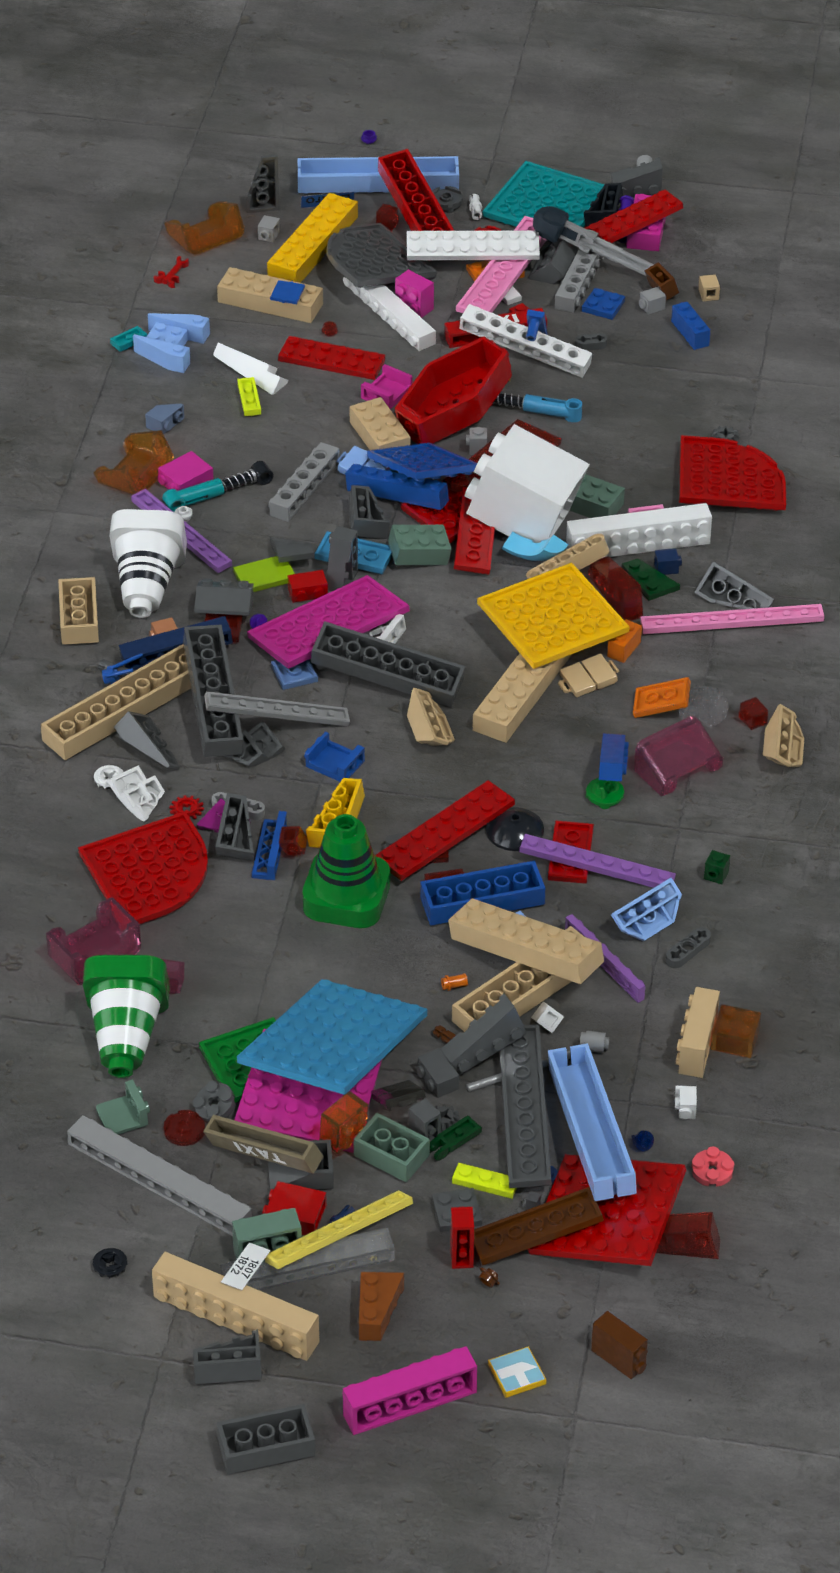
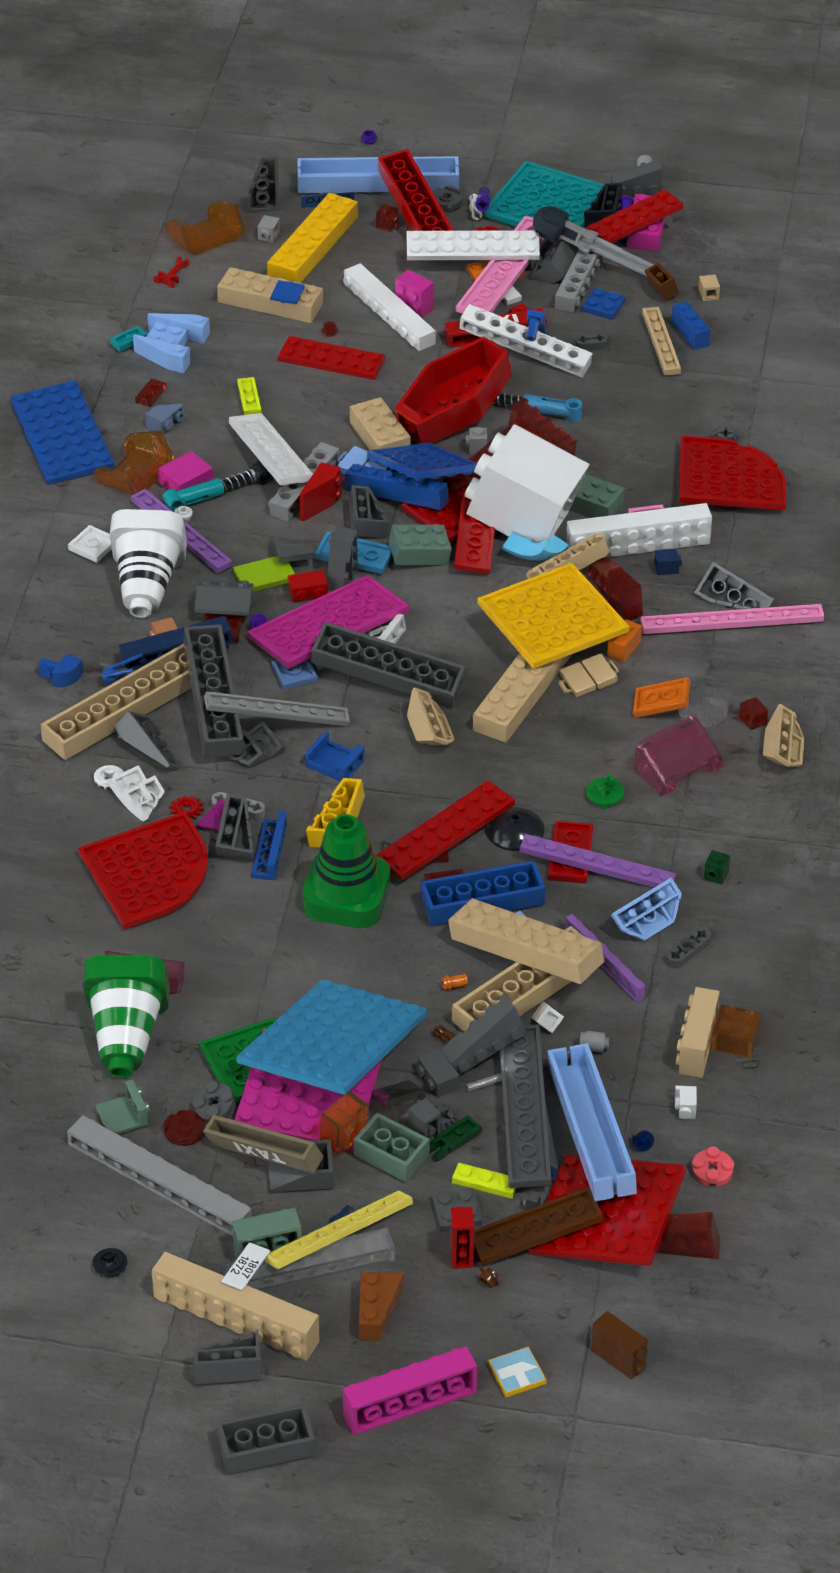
(61, 432): none -> blue plate
(62, 673): none -> blue brick
(78, 610): tan brick -> none
(91, 544): none -> white plate
(112, 931): clear pink windscreen -> none
(150, 392): none -> clear red plate
(250, 367): white wedge -> none
(270, 449): none -> white plate
(293, 840): clear red brick -> none
(308, 1204): red brick -> none
(320, 491): none -> red slope
(372, 255): dark grey plate -> none
(389, 386): dark pink panel -> none
(483, 199): none -> dark purple pin
(532, 421): none -> clear red wedge
(613, 757): blue brick -> none
(652, 300): light grey brick -> none
(652, 582): dark green wing -> none
(661, 341): none -> tan plate

